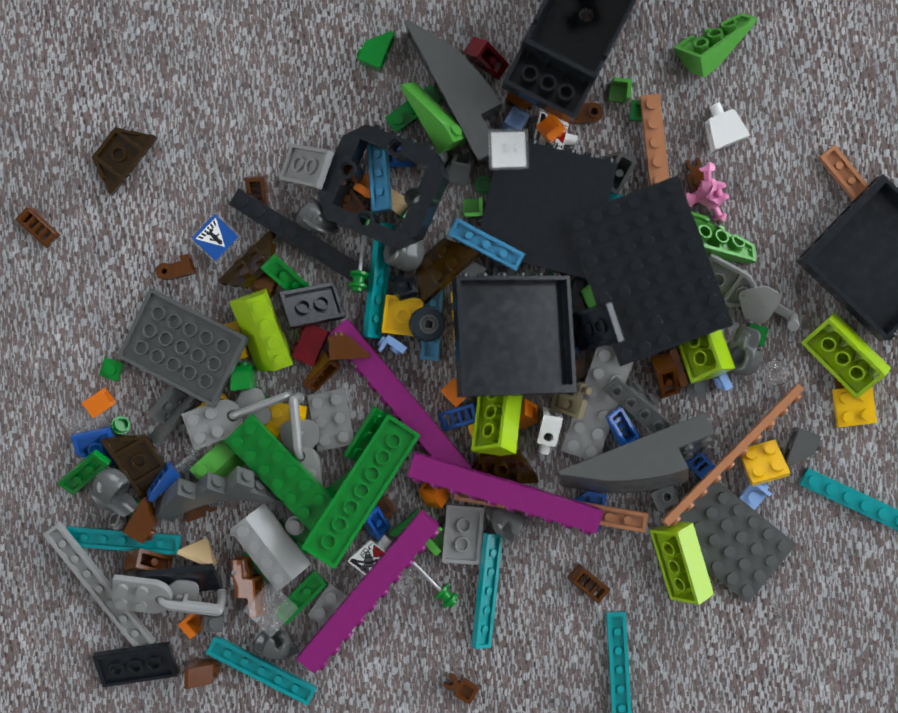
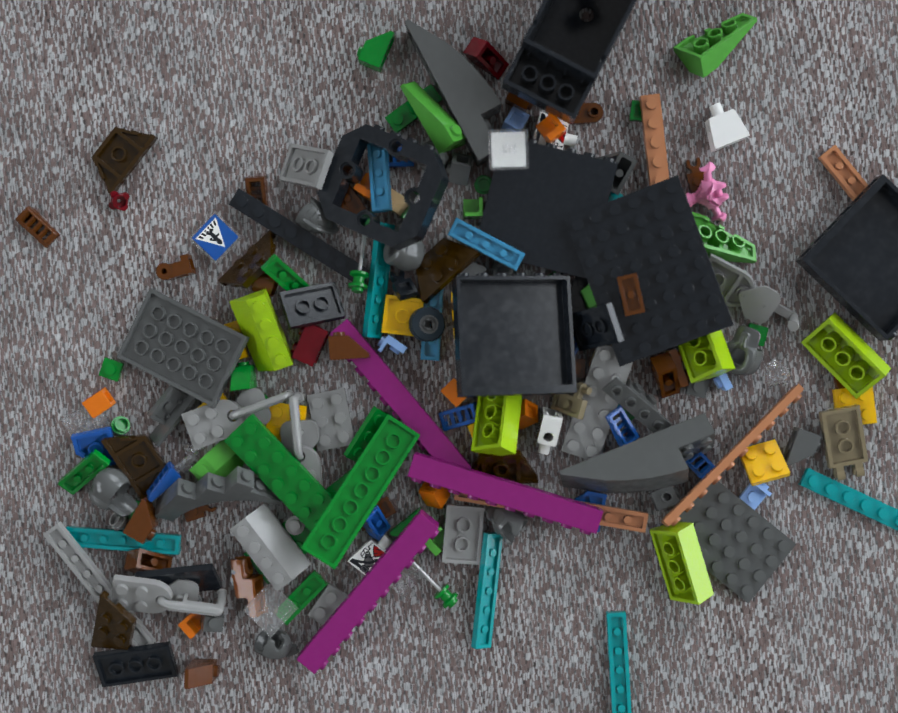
(113, 625): none -> dark brown wing
(123, 204): none -> dark red plate
(199, 552): tan slope -> none
(261, 670): teal plate -> none
(321, 372): reddish brown slope -> none
(464, 689): reddish brown plate -> none
(577, 577): reddish brown slope -> none
(620, 90): bright green panel -> none
(631, 294): none -> reddish brown plate
(844, 440): none -> dark tan tile

